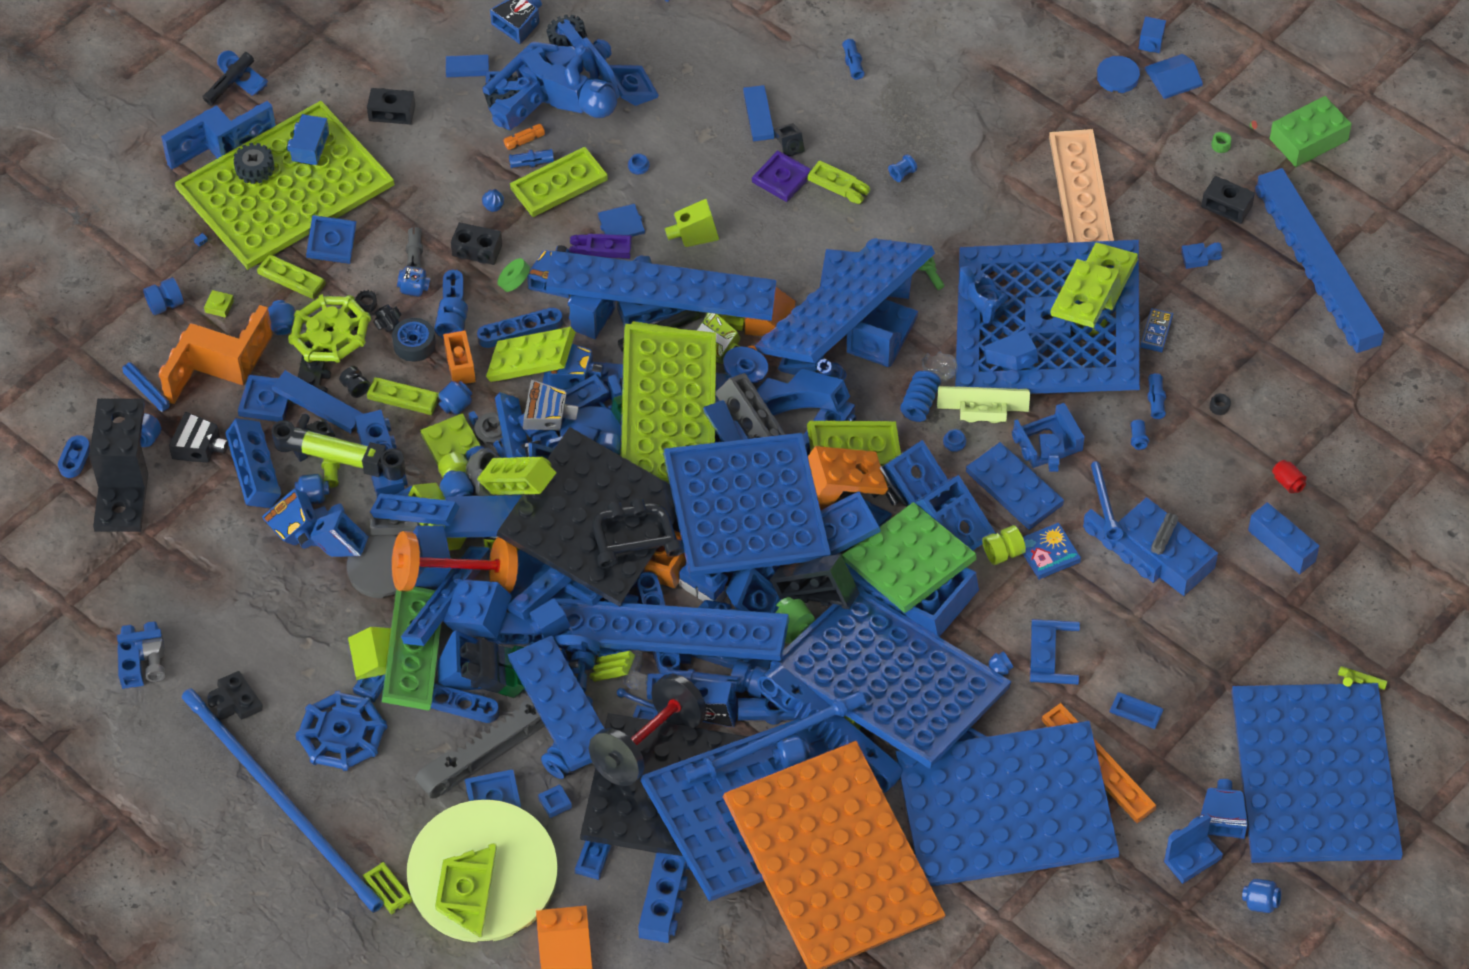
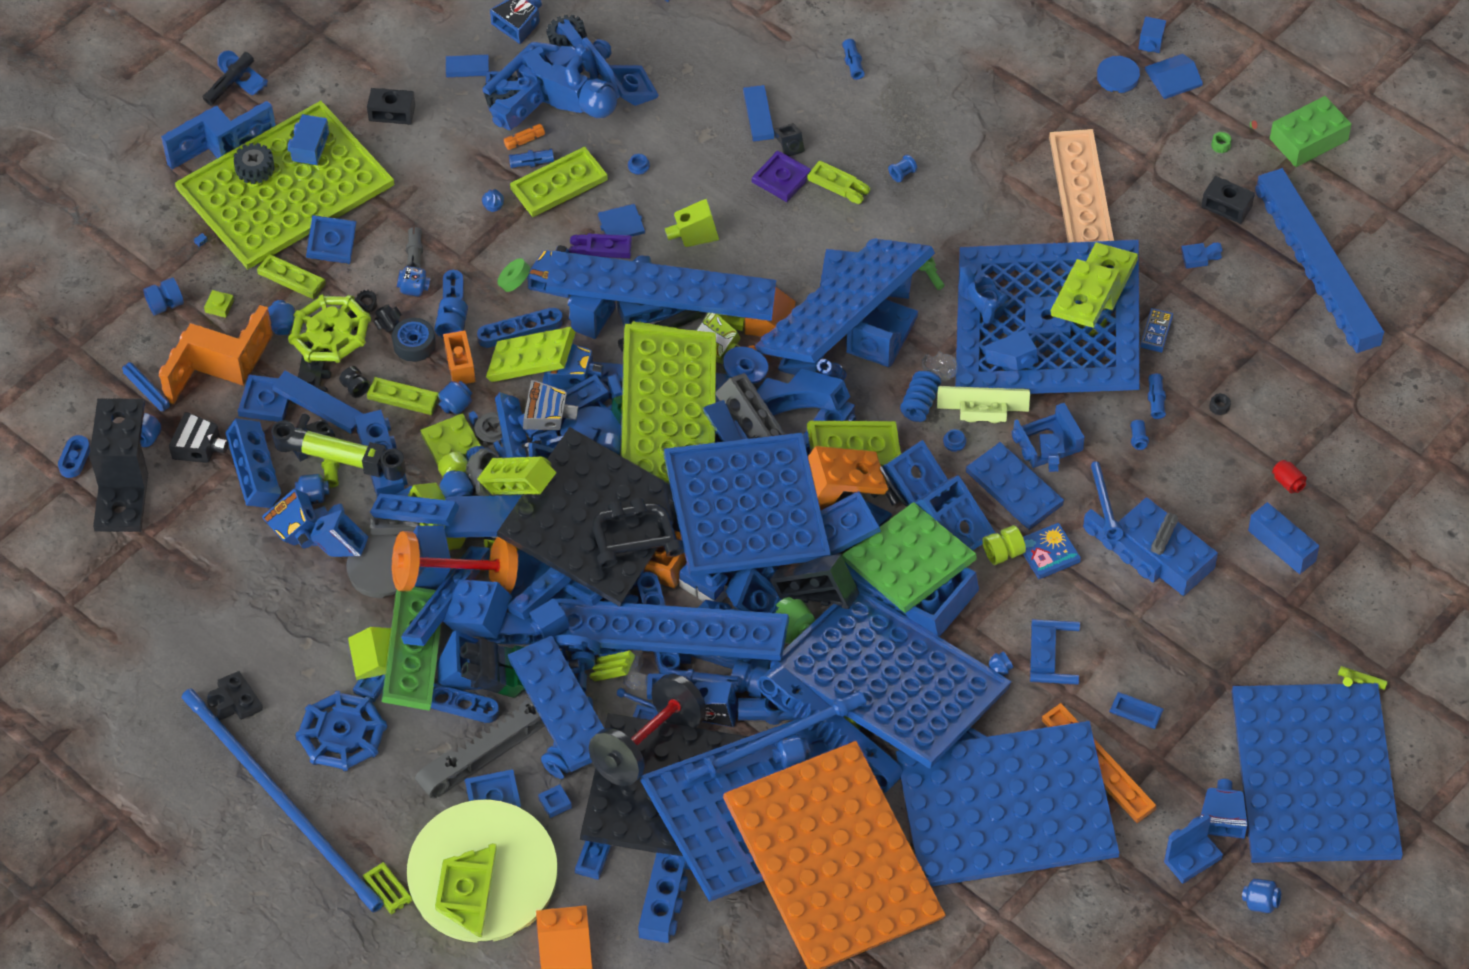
(136, 647): blue hips -> none
(476, 243): black brick -> none

